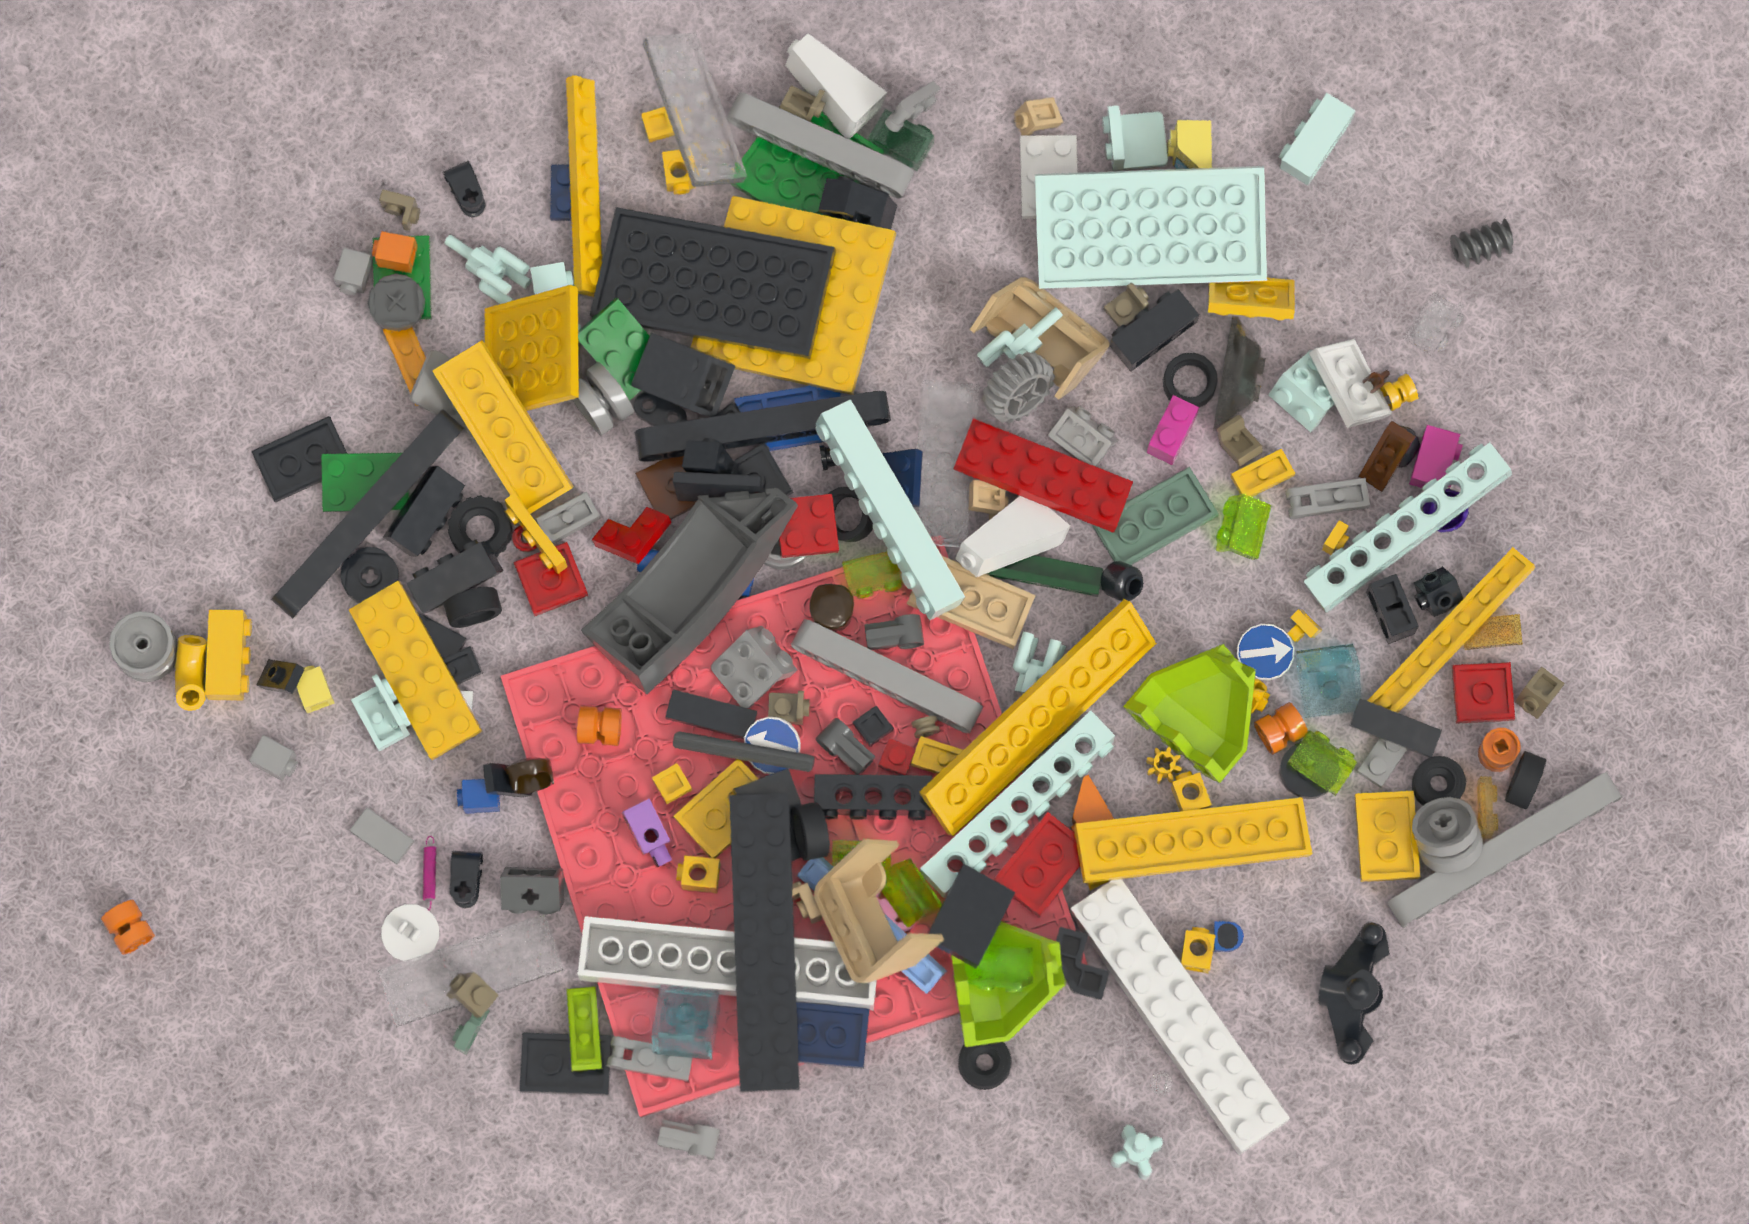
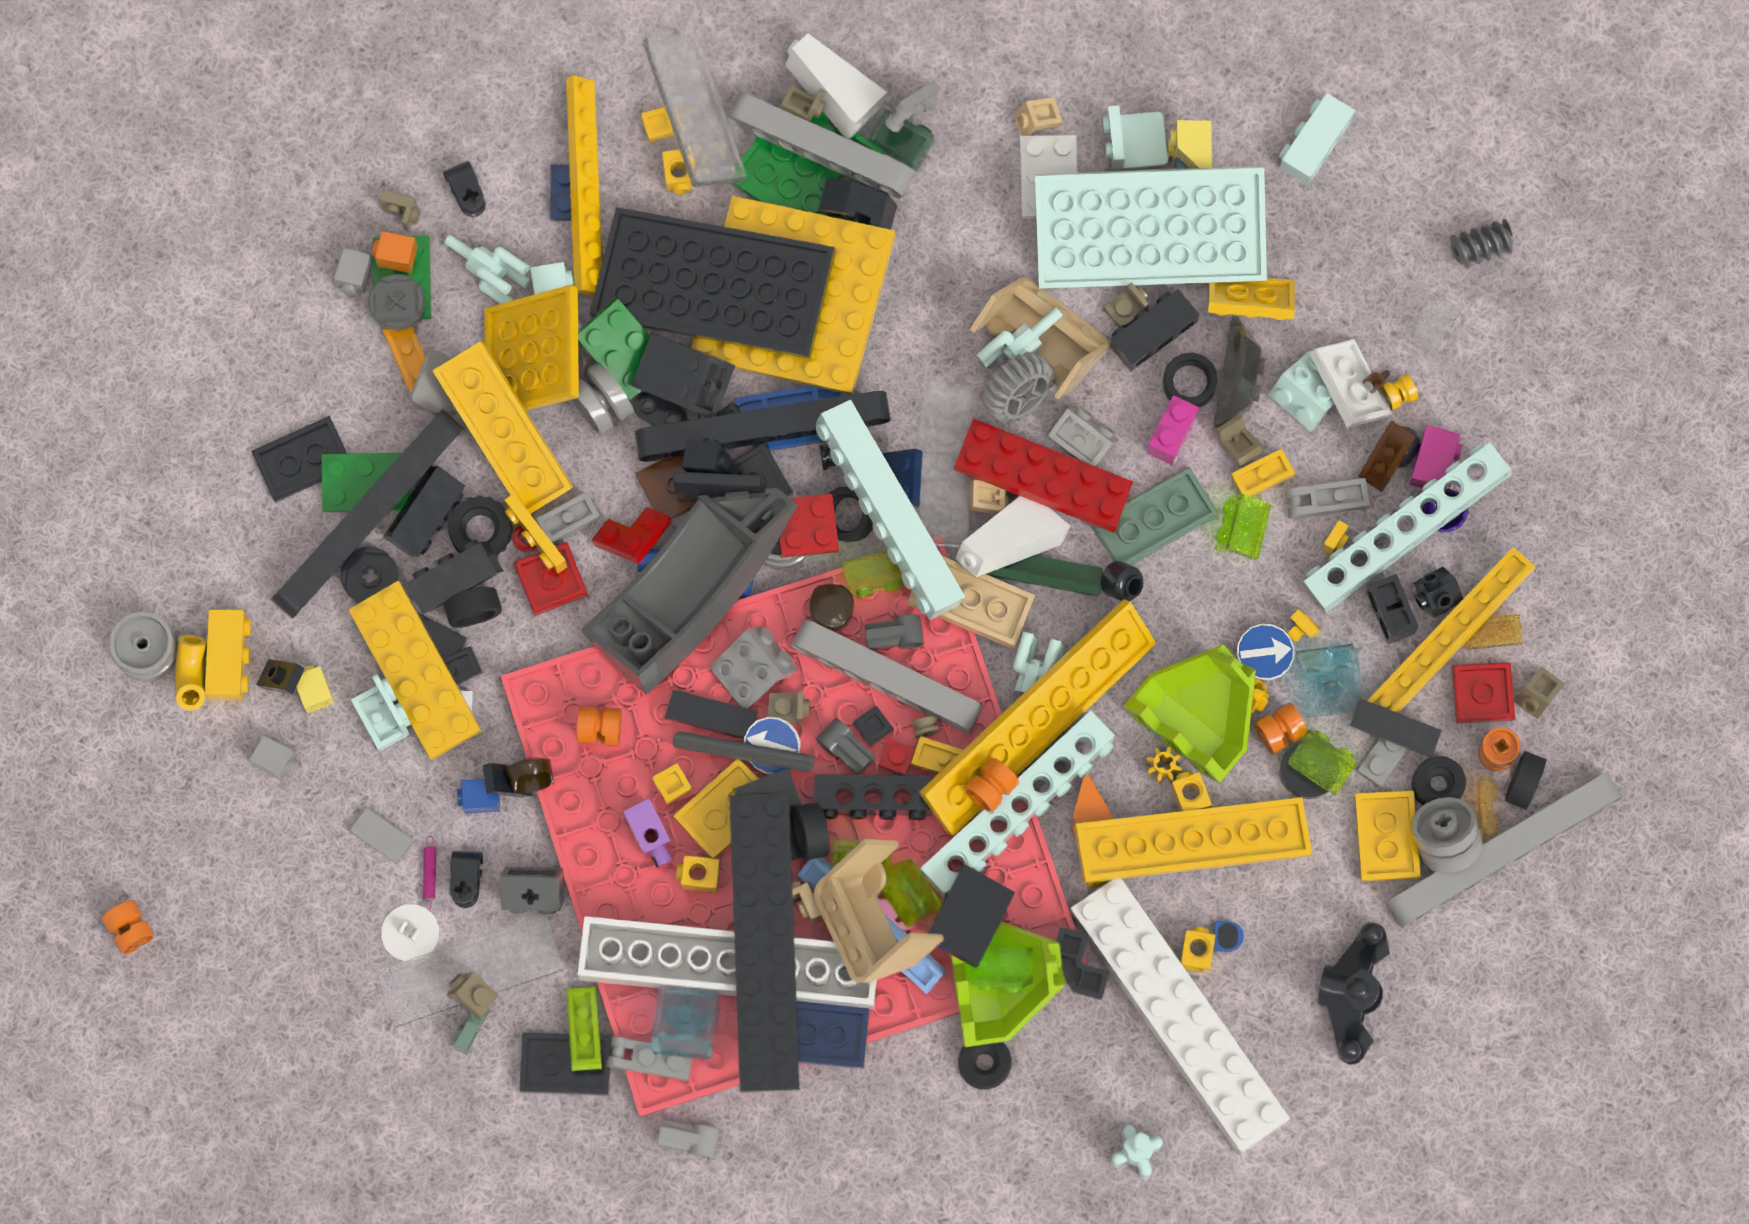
(987, 789): none -> orange wheel
(1041, 865): red plate -> none

